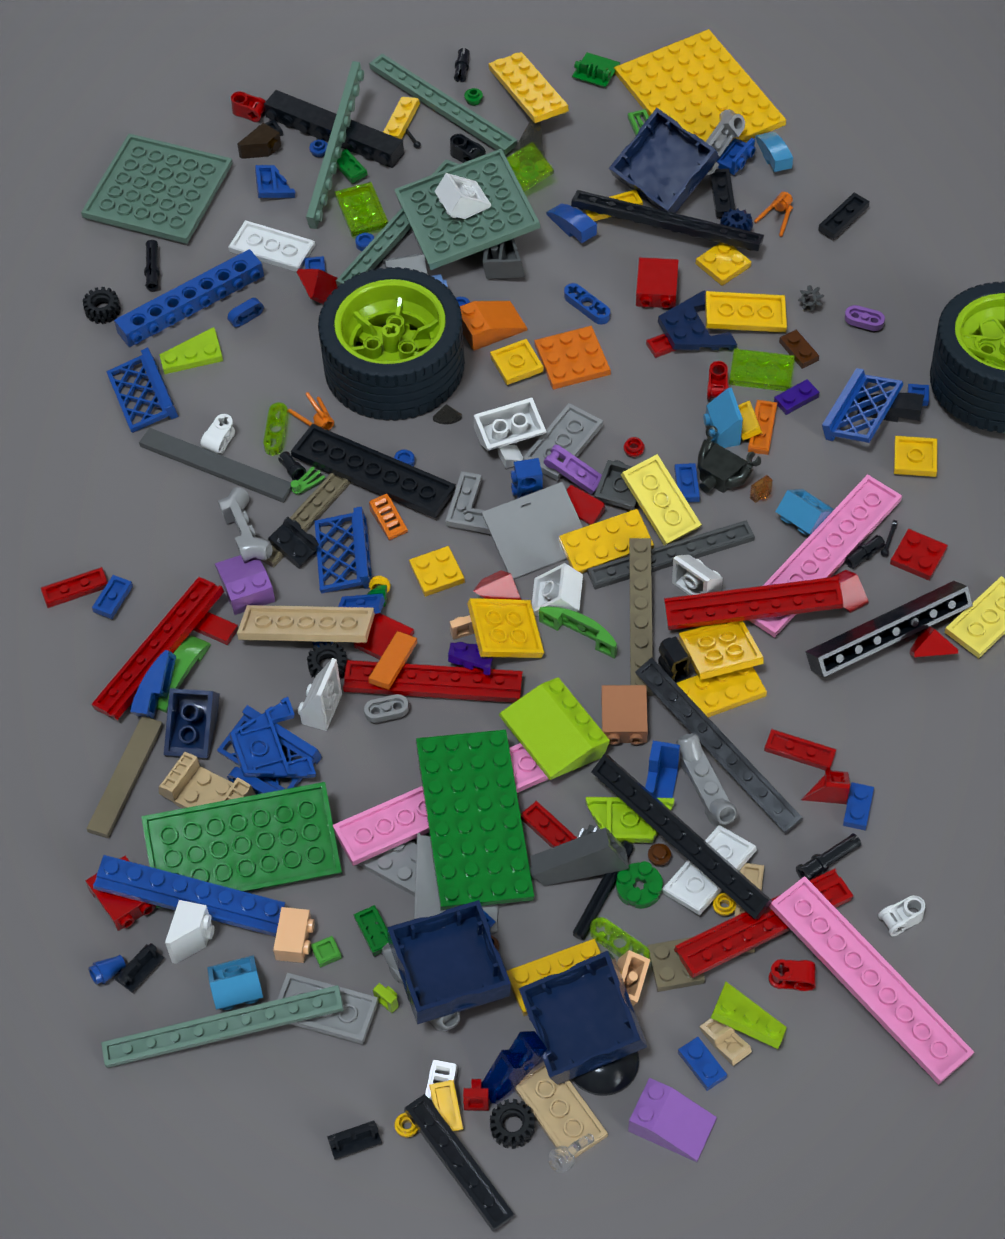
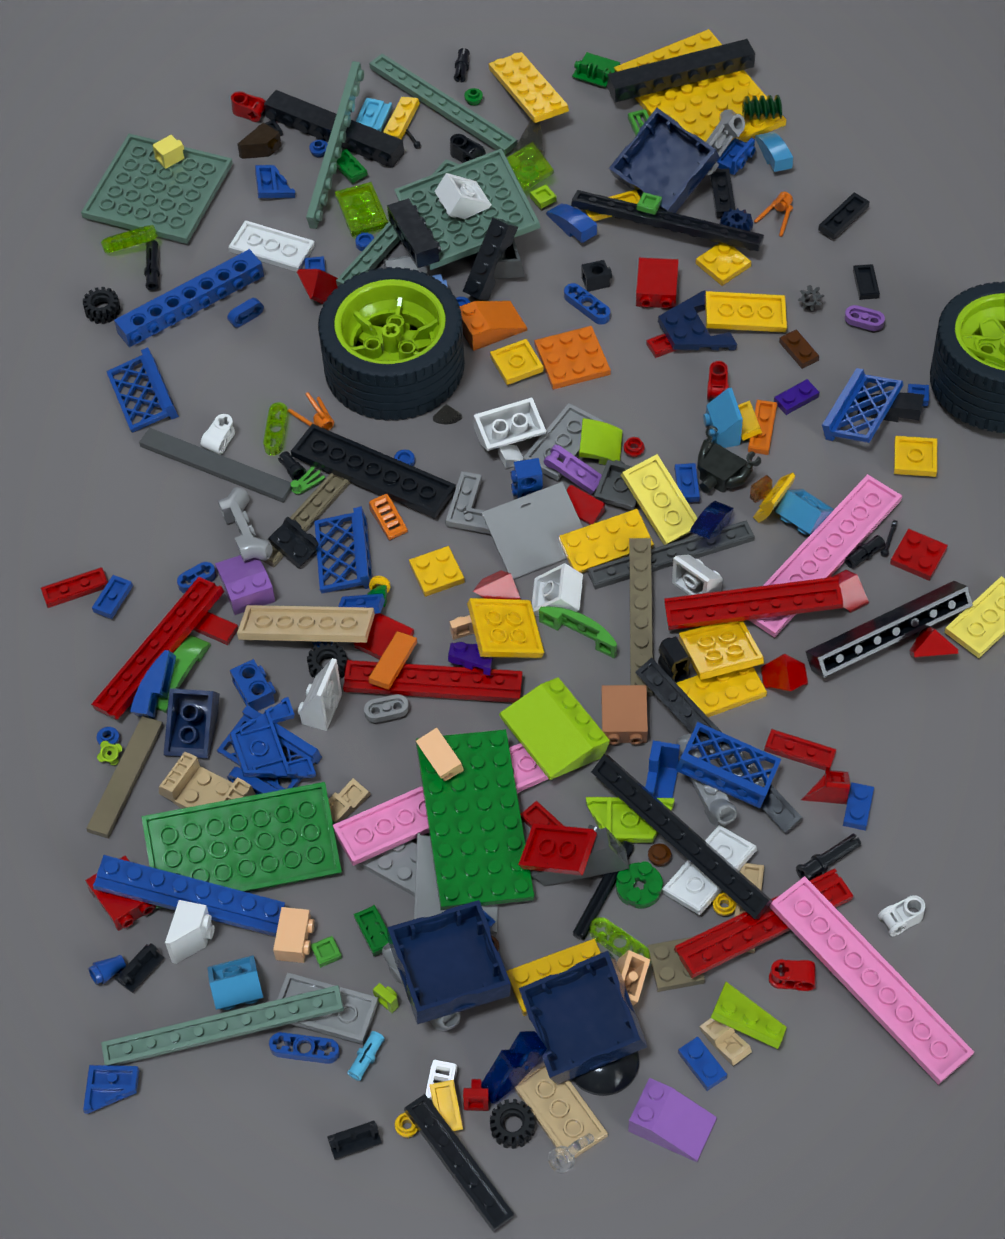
(105, 747): none -> lime plate
(109, 1085): none -> blue wing
(113, 739): none -> blue plate
(129, 239): none -> clear neon green beam
(168, 151): none -> light yellow brick
(192, 353): lime wing -> none
(195, 572): none -> blue beam
(251, 686): none -> blue brick
(285, 1051): none -> blue beam
(347, 800): none -> tan slope
(366, 1055): none -> medium azure pin
(374, 113): none -> medium azure plate
(414, 233): none -> black brick
(440, 754): none -> light nougat hinge
(496, 240): none -> black arch
(543, 196): none -> lime plate
(557, 849): none -> red plate
(596, 275): none -> black brick
(600, 441): none -> lime slope
(649, 203): none -> bright green tile
(681, 70): none -> black brick
(712, 520): none -> clear blue slope
(722, 777): none -> blue fence
(761, 370): clear neon green plate -> none
(762, 106): none -> dark green piece
(774, 497): none -> yellow slope
(784, 673): none -> red slope
(866, 282): none -> black tile

